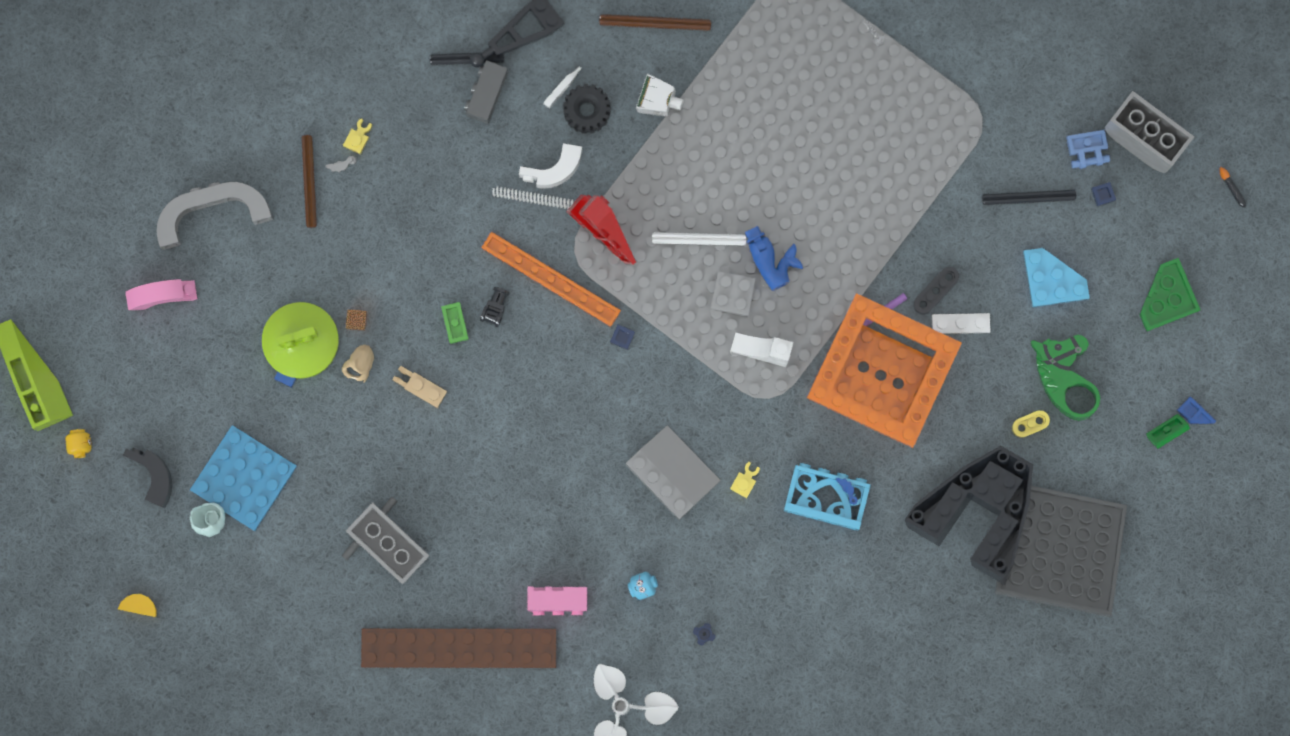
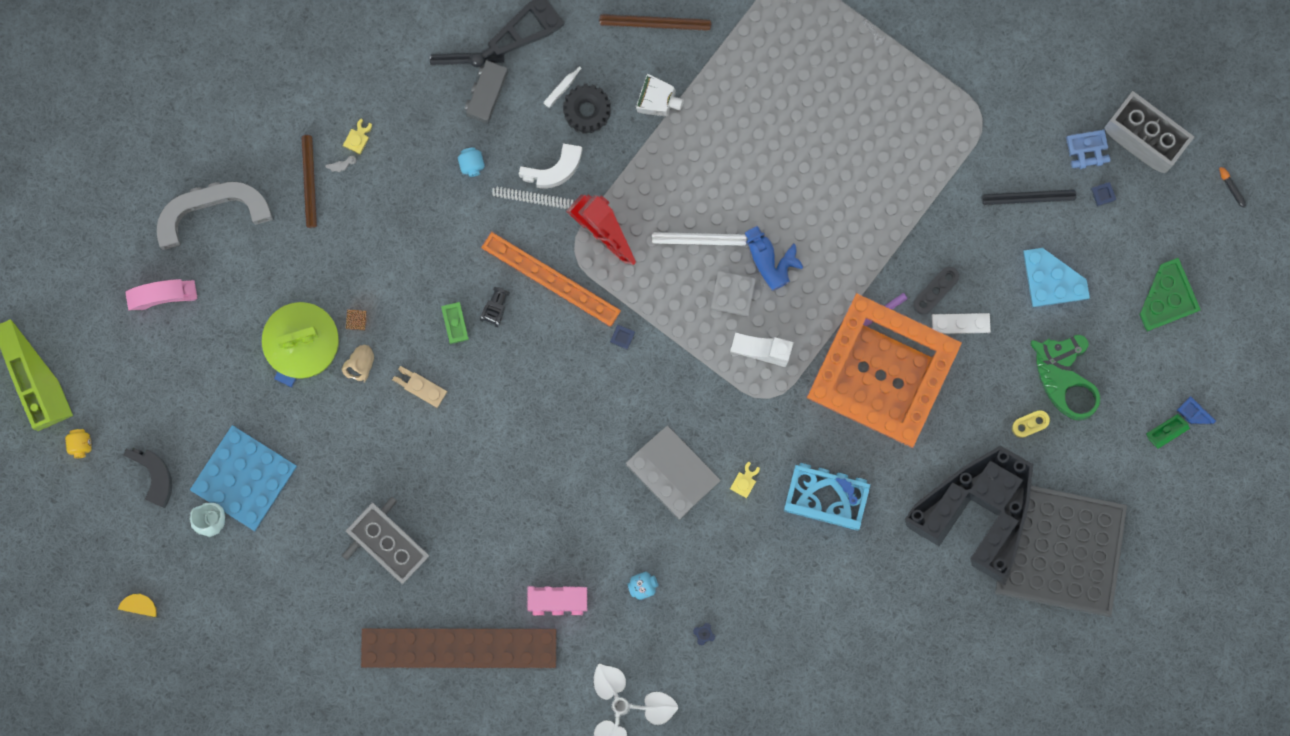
(471, 162): none -> medium azure head

